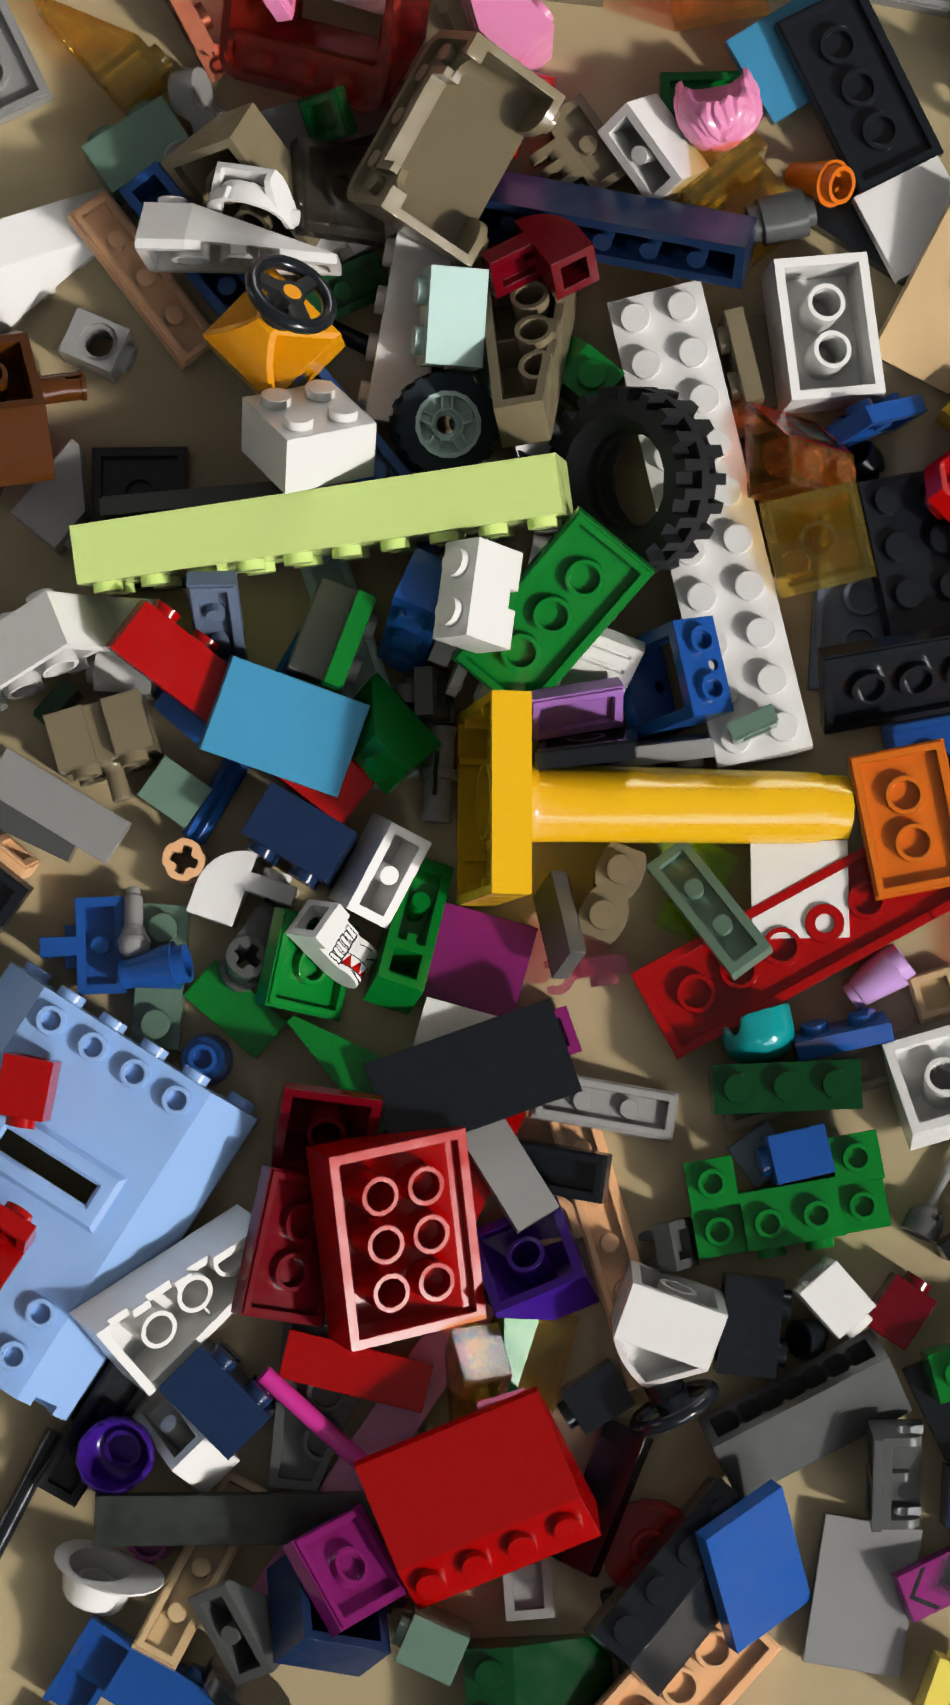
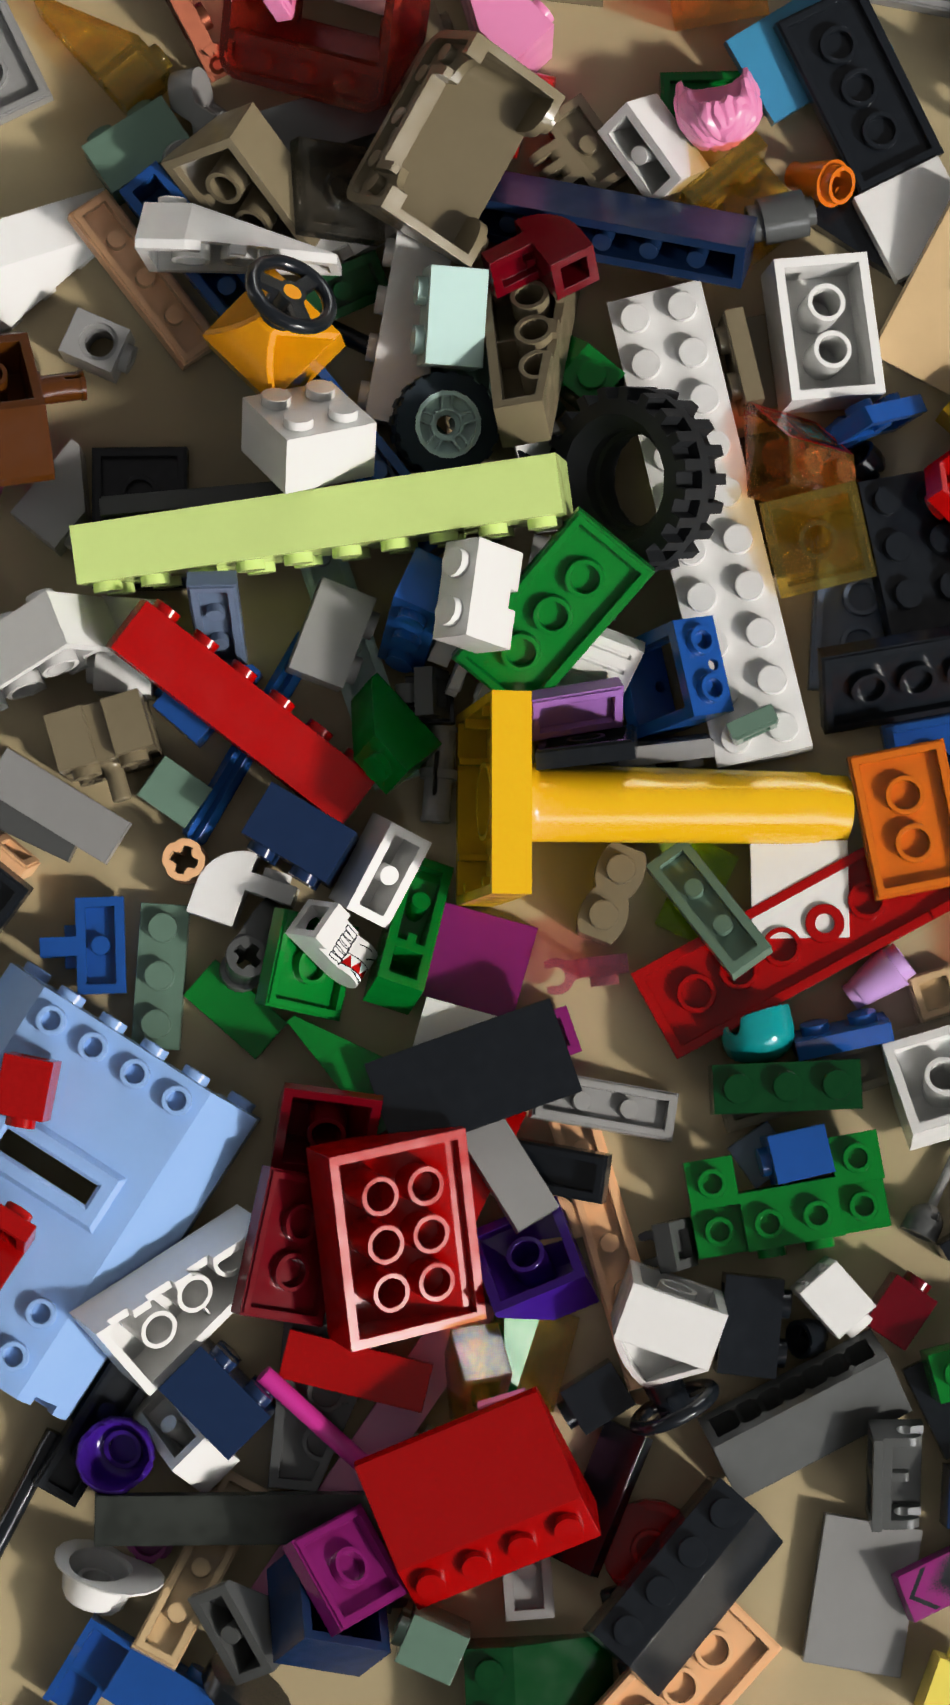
(60, 698): dark green tile -> none
(133, 938): light grey piece -> none
(158, 968): blue cone -> none
(208, 1055): blue hat -> none
(274, 197): white helmet -> none
(283, 726): dark azure tile -> none
(328, 115): dark green tile -> none
(348, 641): green tile -> none
(559, 924): dark grey tile -> none
(753, 1565): blue tile -> none

